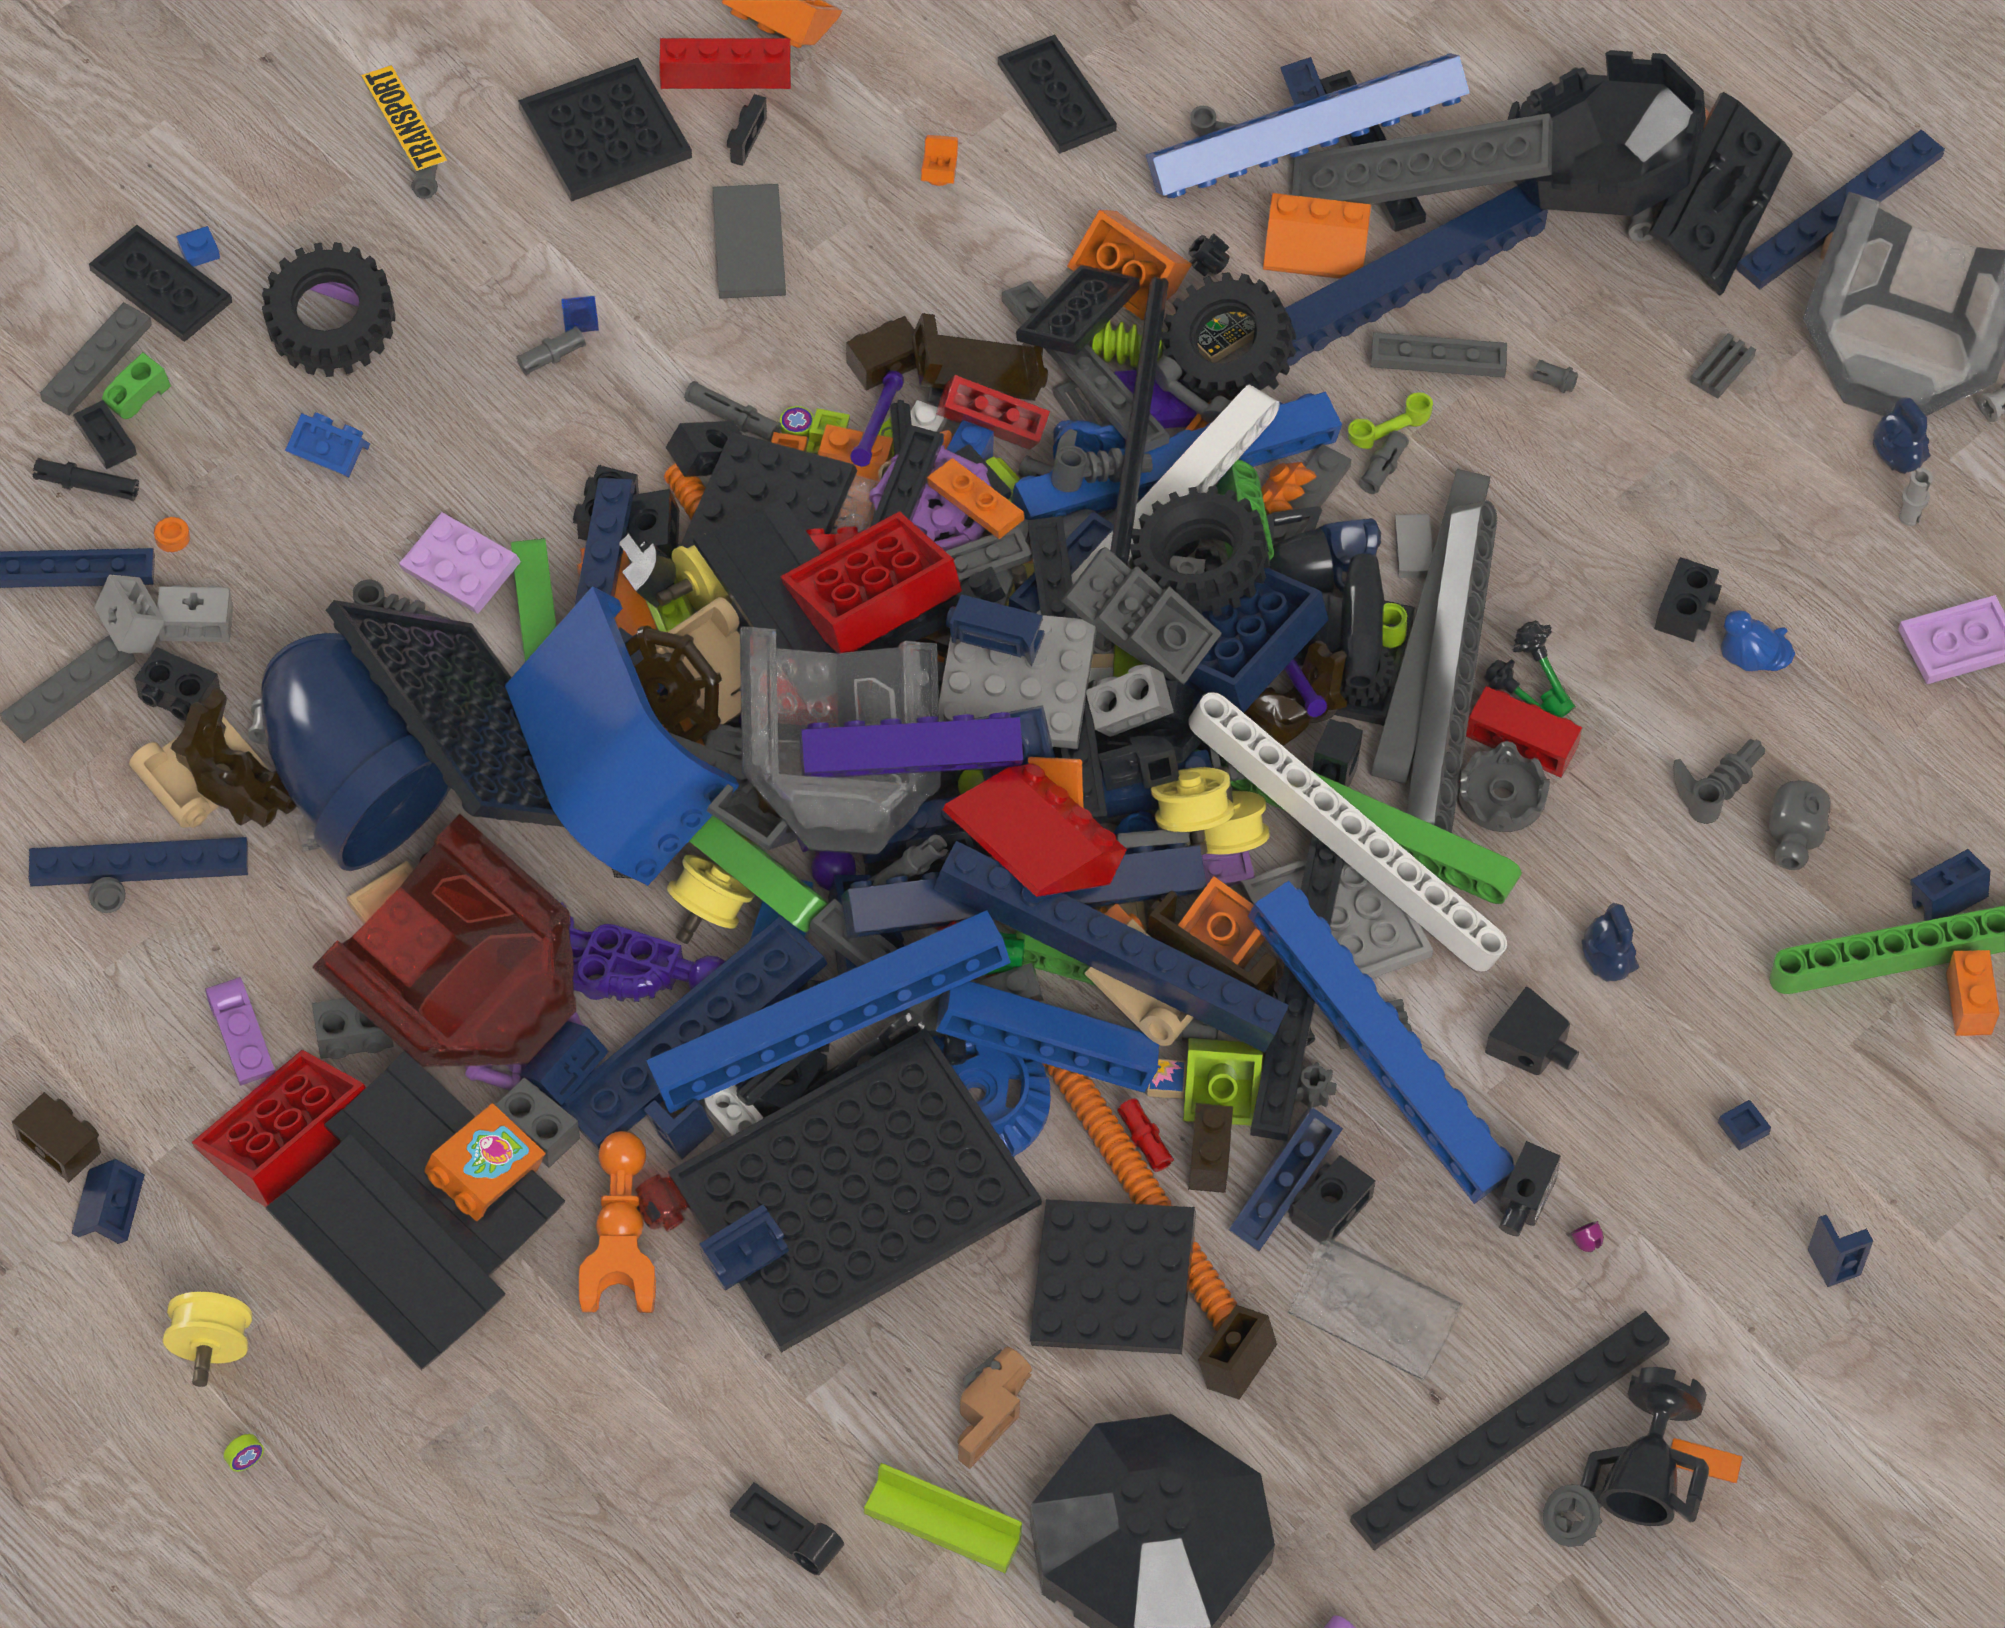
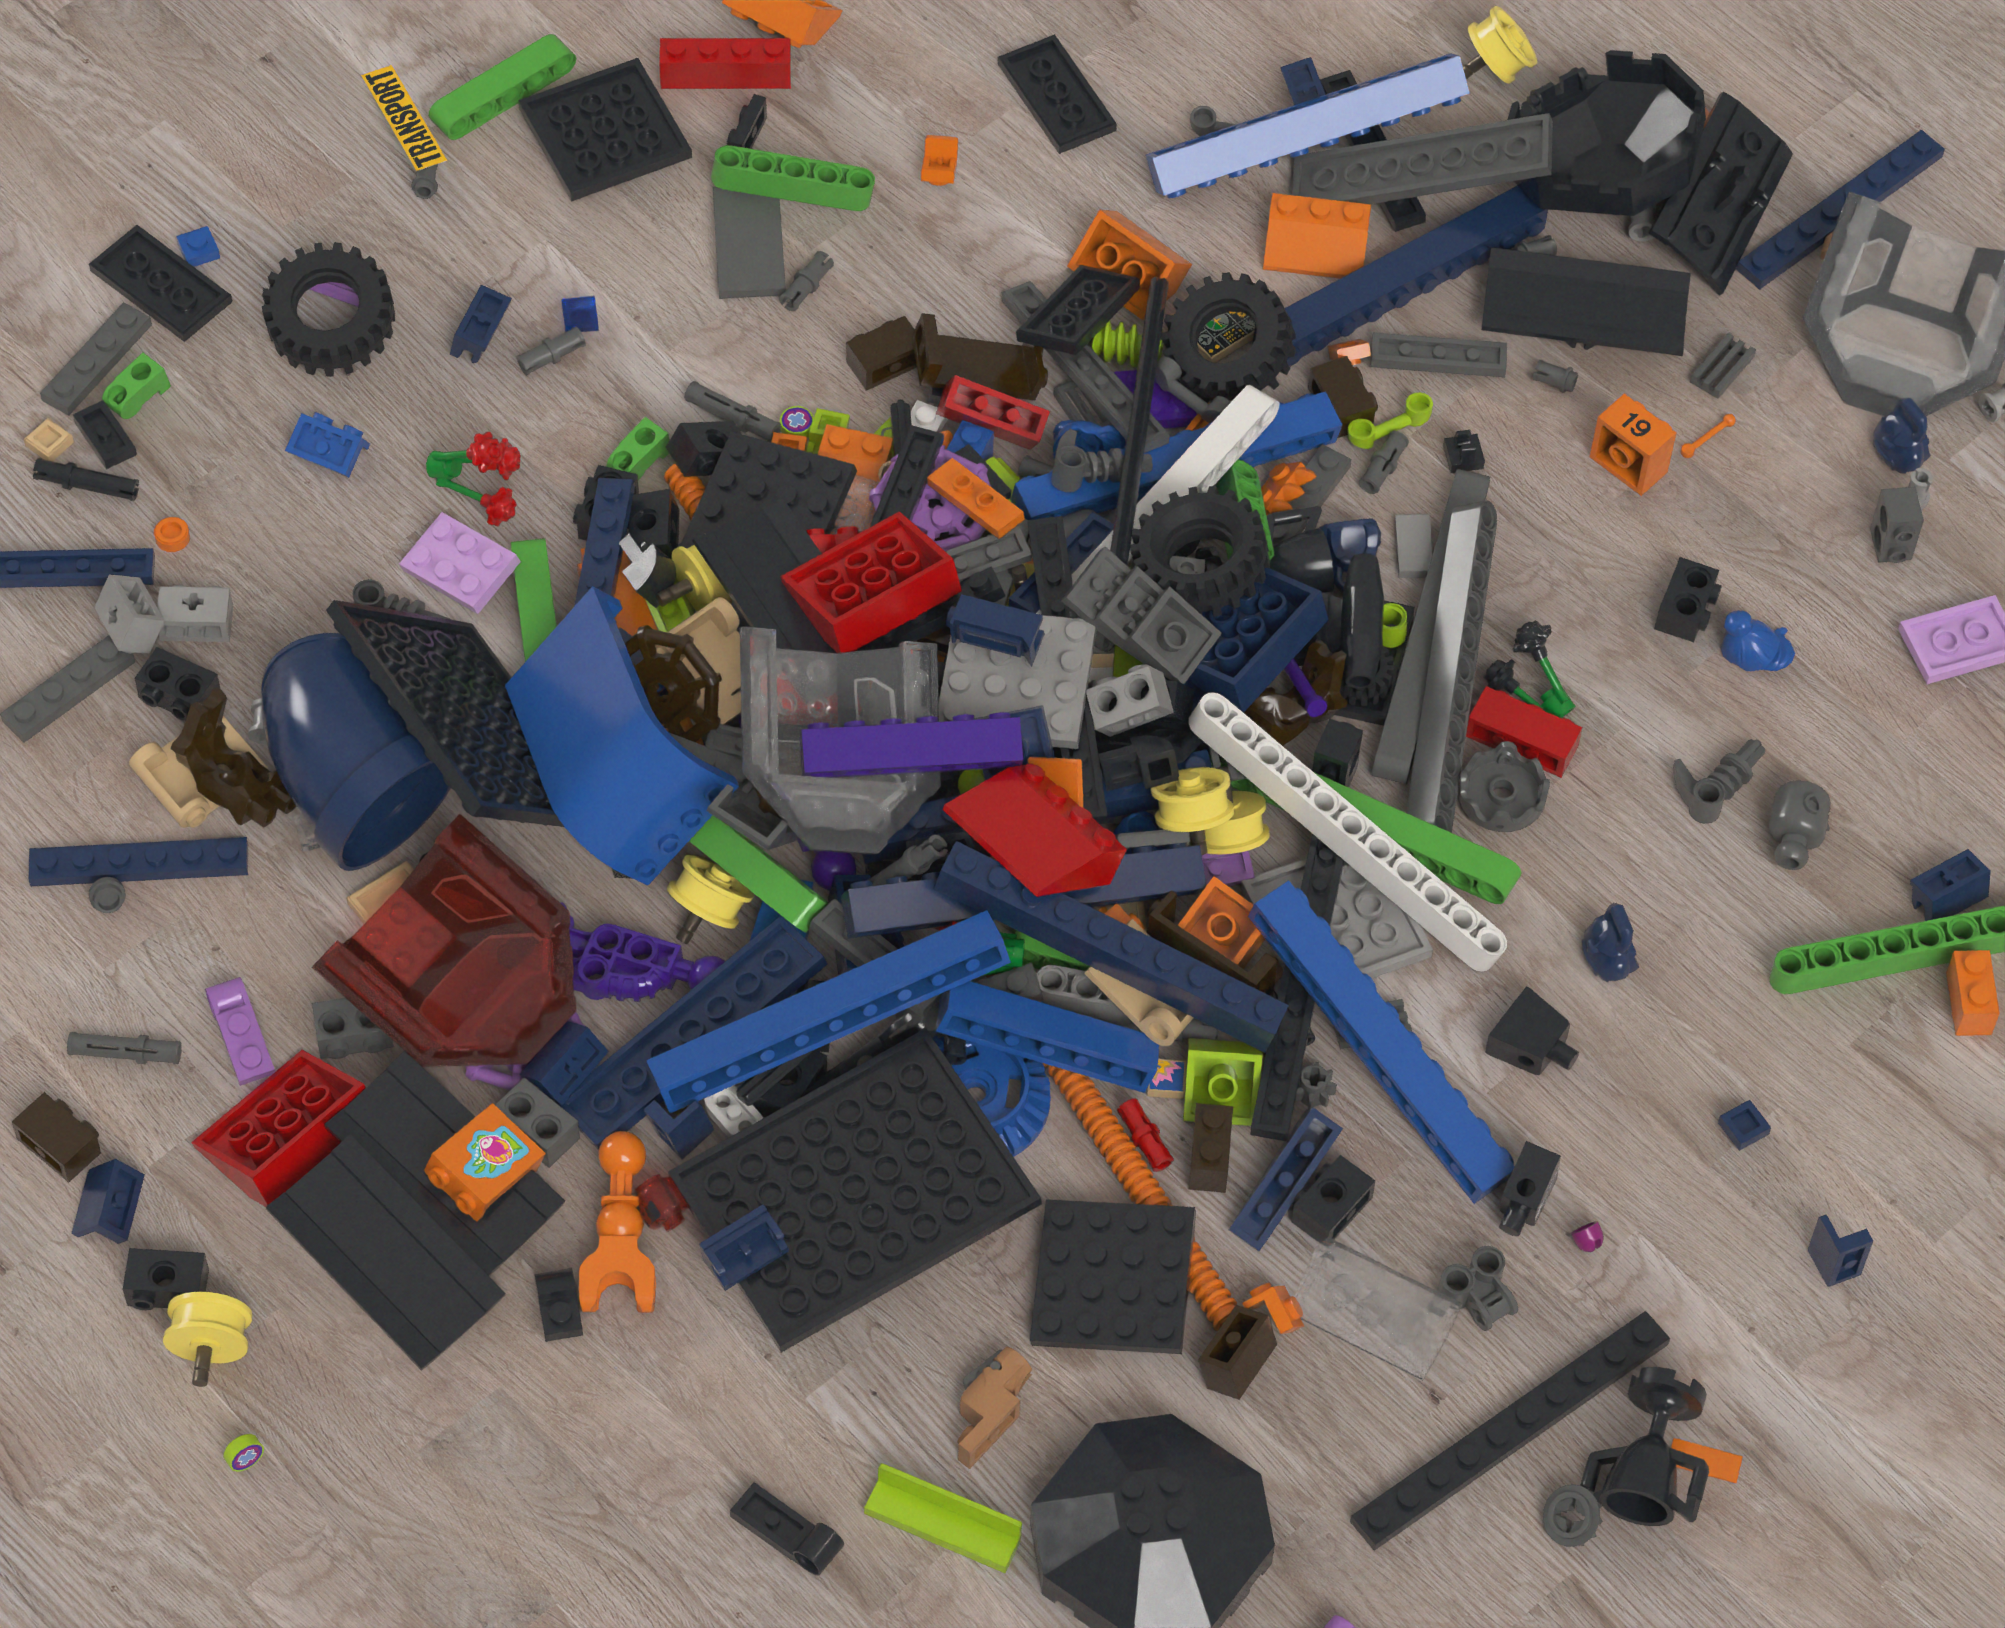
(48, 440): none -> tan tile
(149, 1267): none -> black brick
(166, 1050): none -> dark grey pin
(480, 323): none -> dark blue hinge
(487, 455): none -> red plant
(502, 87): none -> bright green beam
(558, 1304): none -> black brick
(640, 448): none -> bright green leg
(792, 178): none -> bright green beam
(806, 281): none -> dark grey pin
(862, 454): dark purple bar -> none
(1067, 996): none -> light grey beam
(1209, 254): black gear -> none
(1283, 1308): none -> orange bracket
(1345, 390): none -> dark brown brick
(1353, 349): none -> orange plate
(1463, 452): none -> black tile
(1483, 1292): none -> dark grey piece
(1500, 46): none -> light yellow wheel
(1542, 246): none -> dark grey pin
(1586, 301): none -> black hinge
(1633, 444): none -> orange brick
(1688, 449): none -> orange hinge
(1896, 524): none -> dark grey brick

